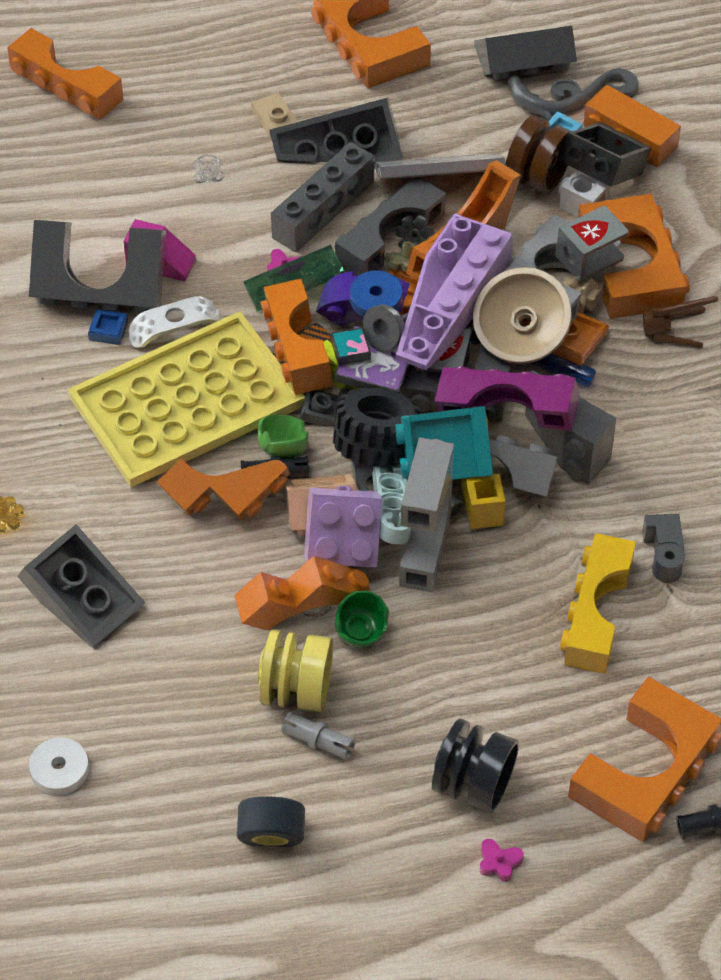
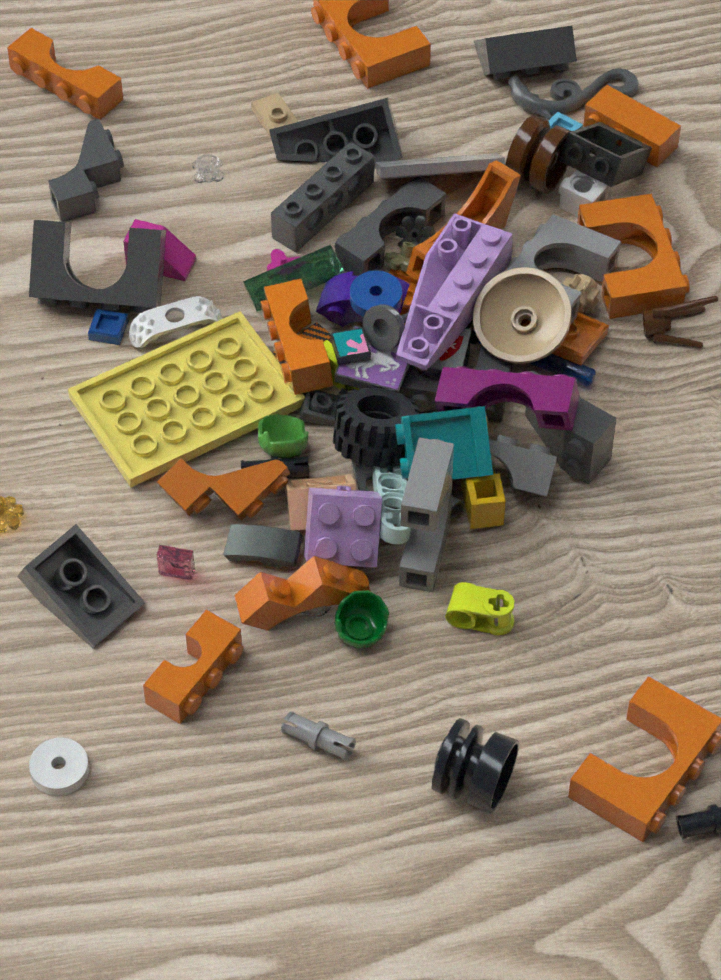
(97, 166): none -> dark grey arch
(175, 562): none -> clear pink tile
(180, 690): none -> orange arch
(263, 543): none -> pearl dark grey slope
(270, 821): black wheel -> none
(296, 671): light yellow wheel -> none
(478, 607): none -> neon yellow piece
(499, 860): dark pink piece -> none
(587, 243): piece -> none
(592, 636): yellow arch -> none
(668, 544): dark grey leg -> none

